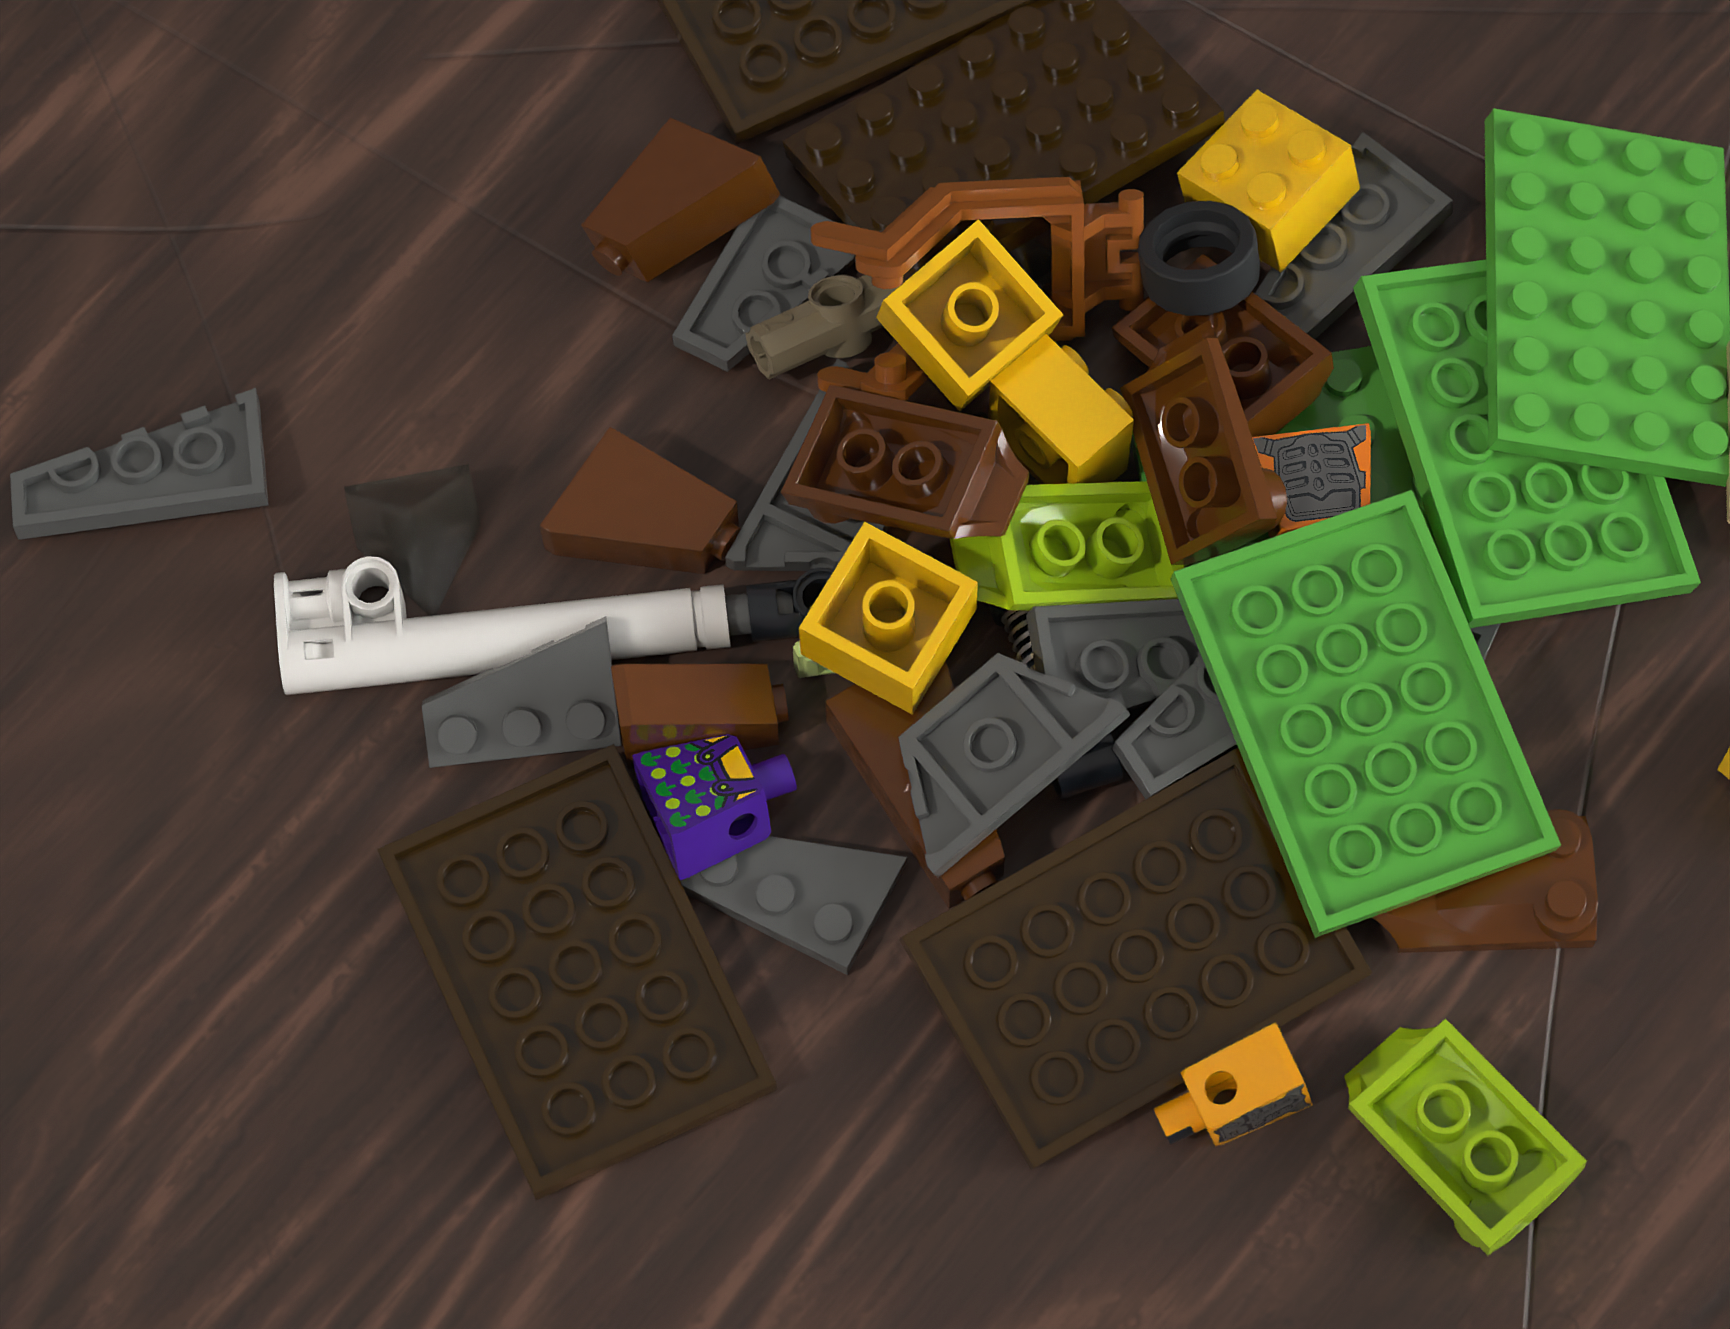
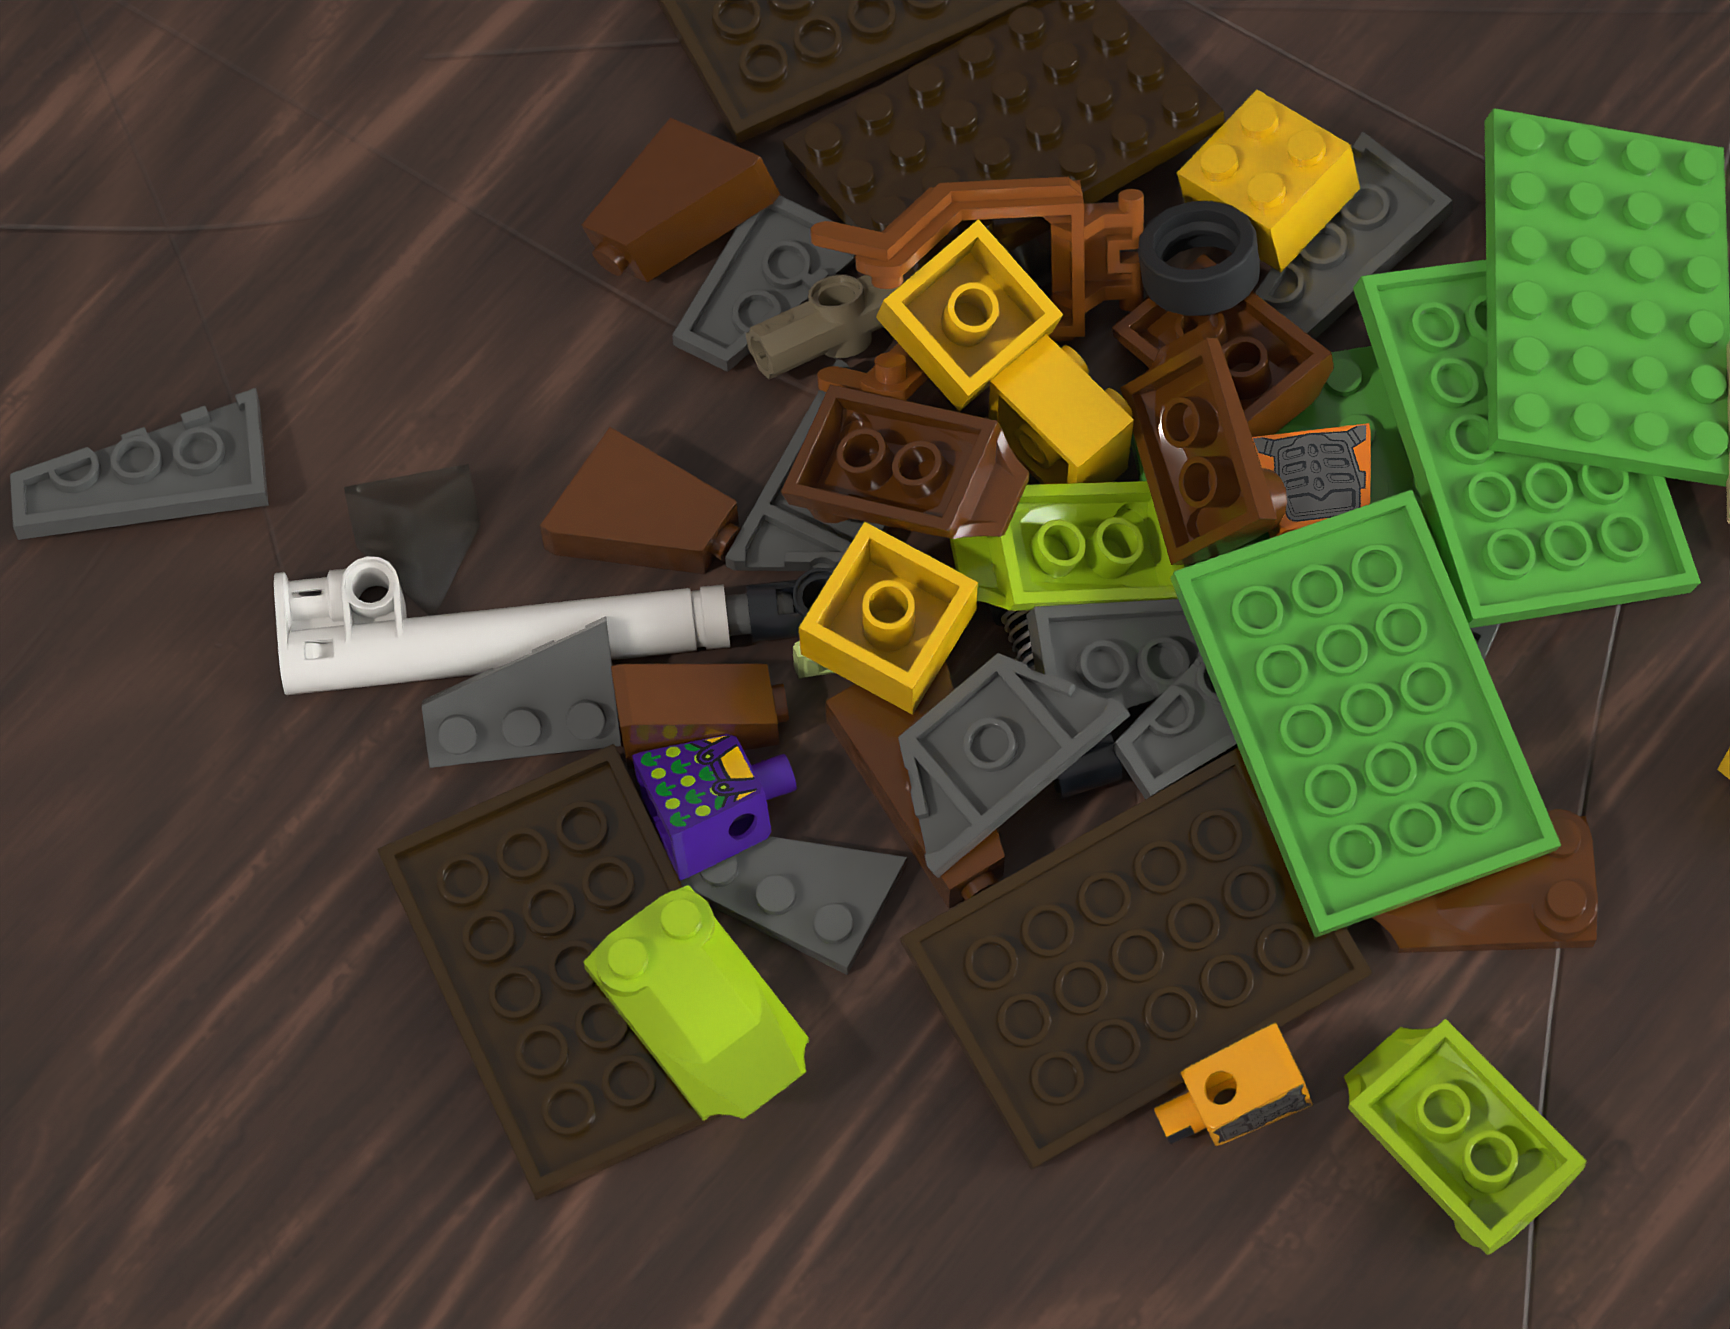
(699, 1006): none -> lime slope

